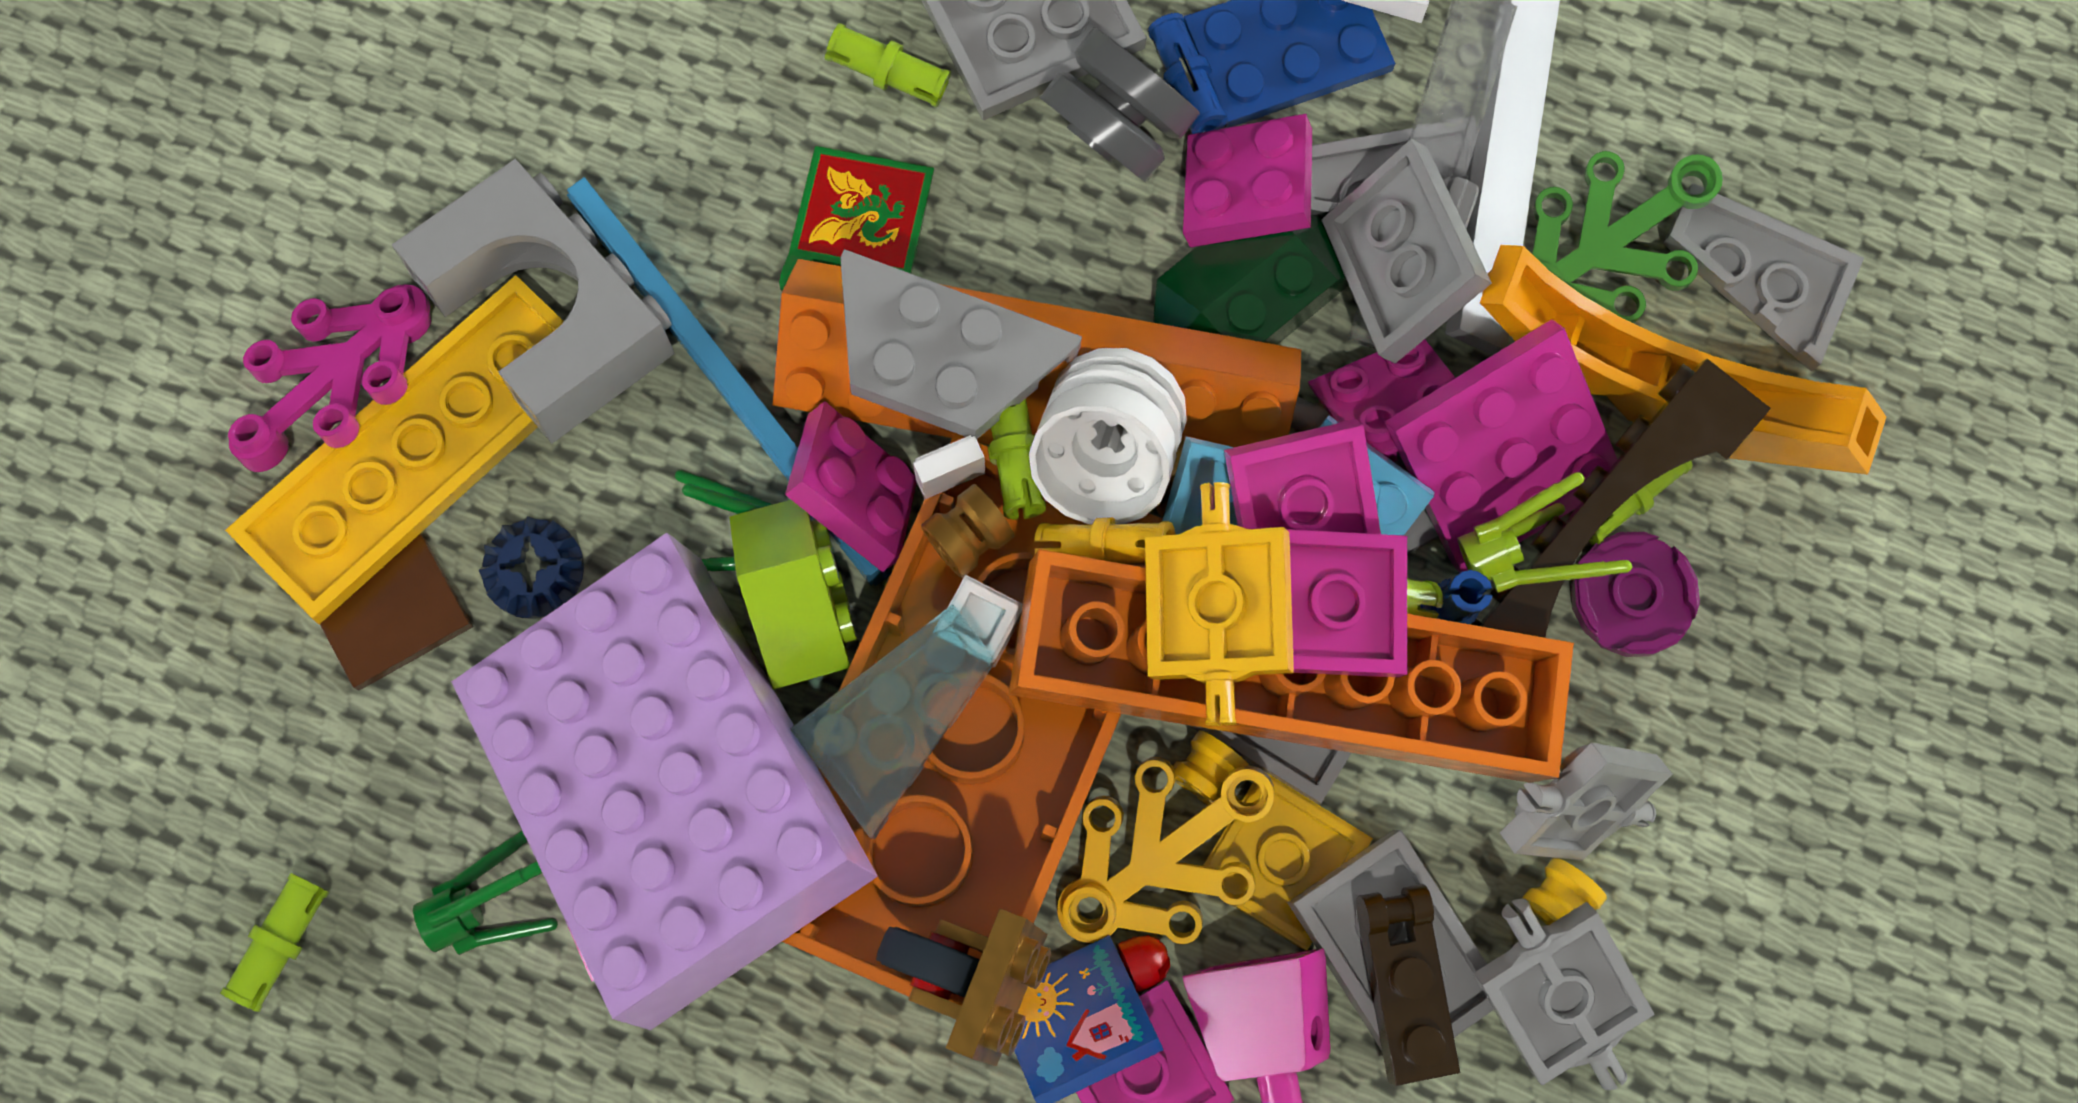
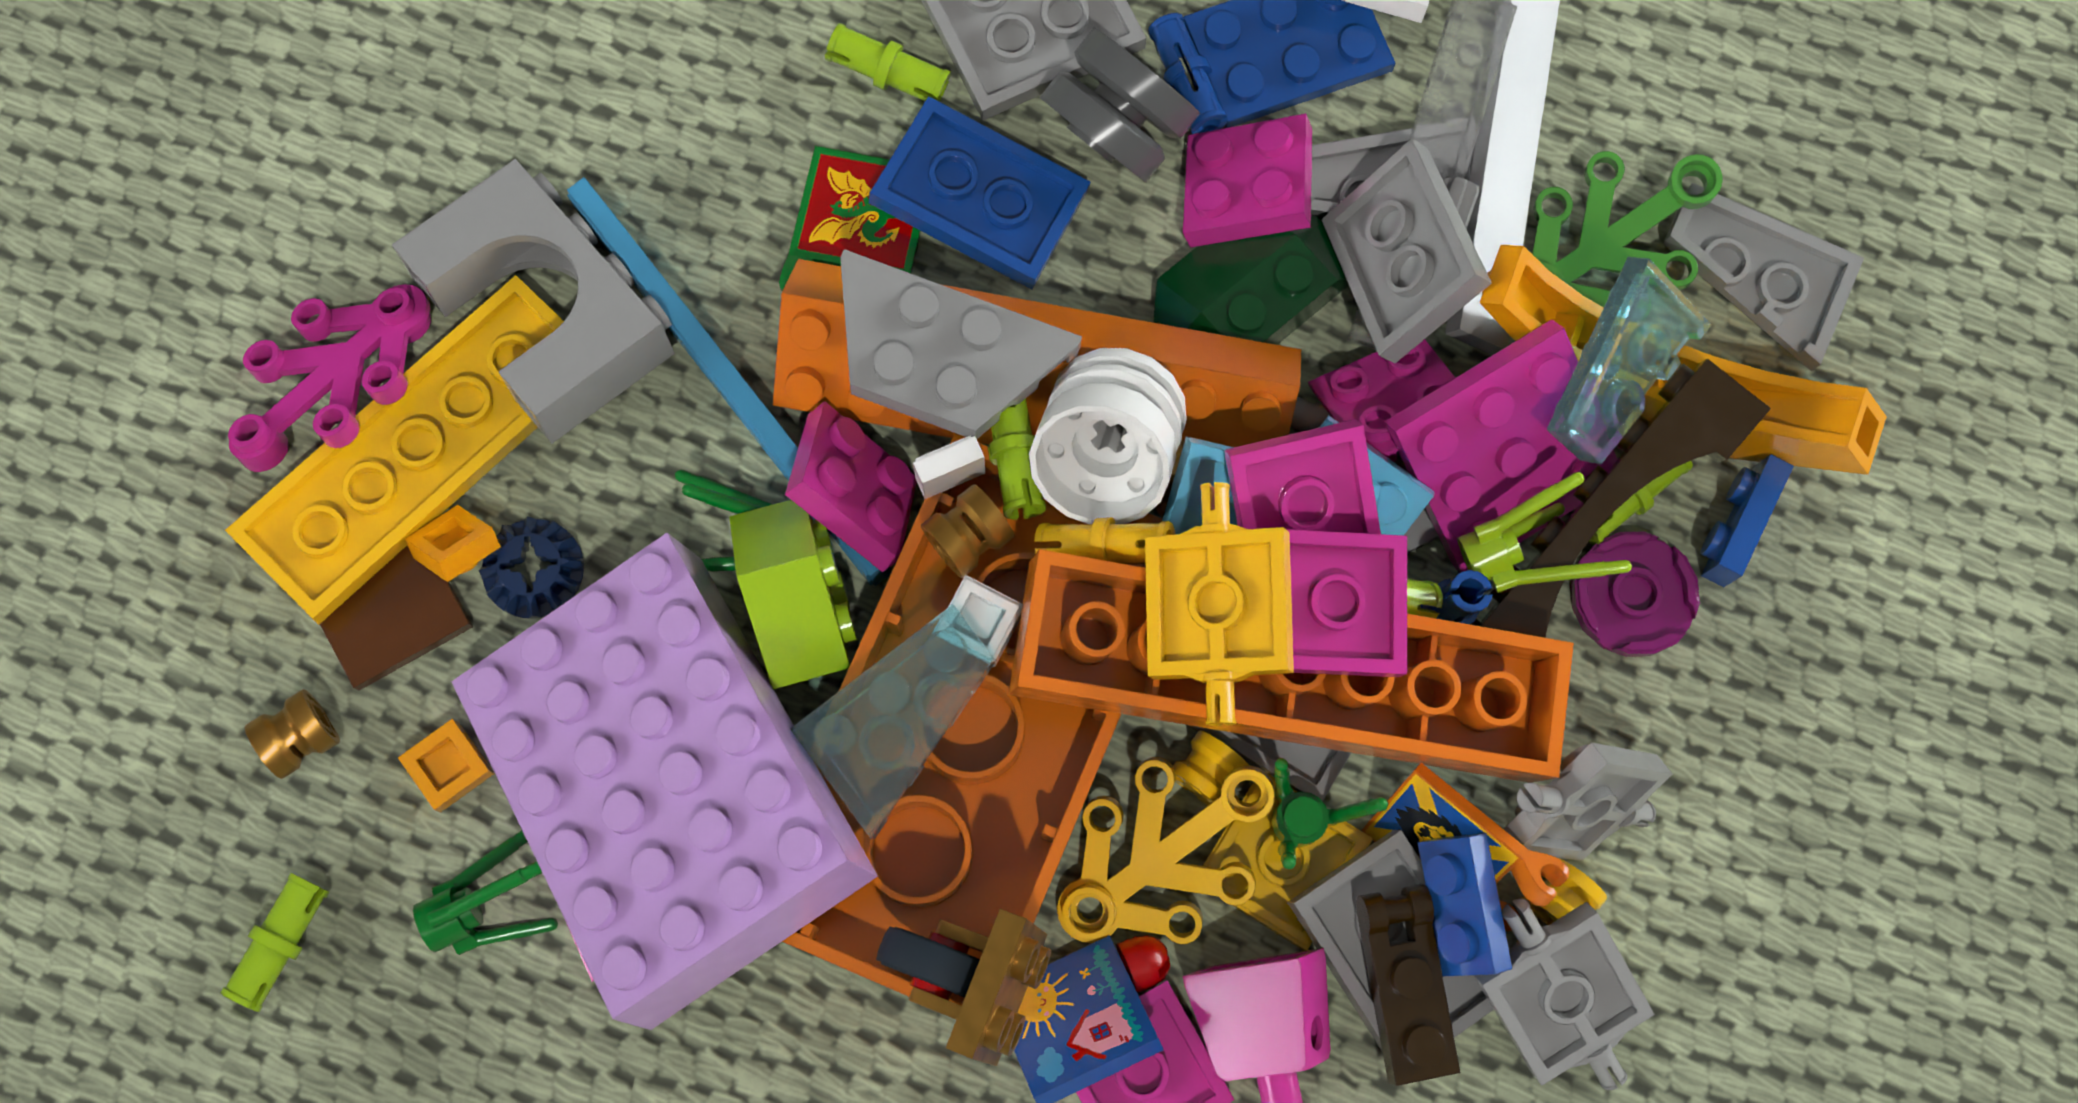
(291, 734): none -> pearl gold wheel
(446, 765): none -> light orange plate
(452, 543): none -> light orange plate
(979, 192): none -> blue plate
(1303, 817): none -> green plant
(1432, 809): none -> flag
(1465, 905): none -> blue plate
(1627, 352): none -> clear light blue wing
(1755, 497): none -> blue plate

